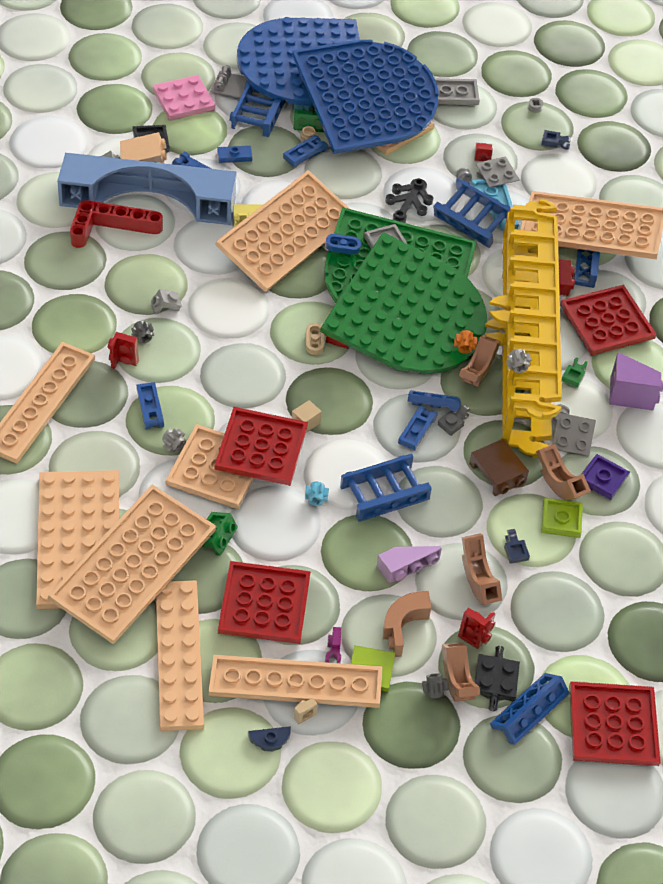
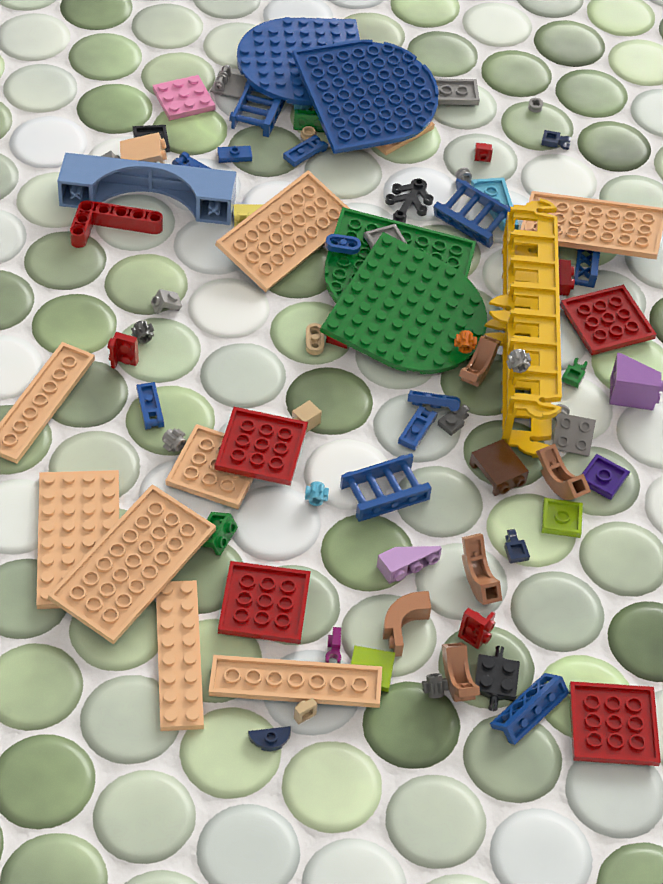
(496, 172): light grey hinge -> none

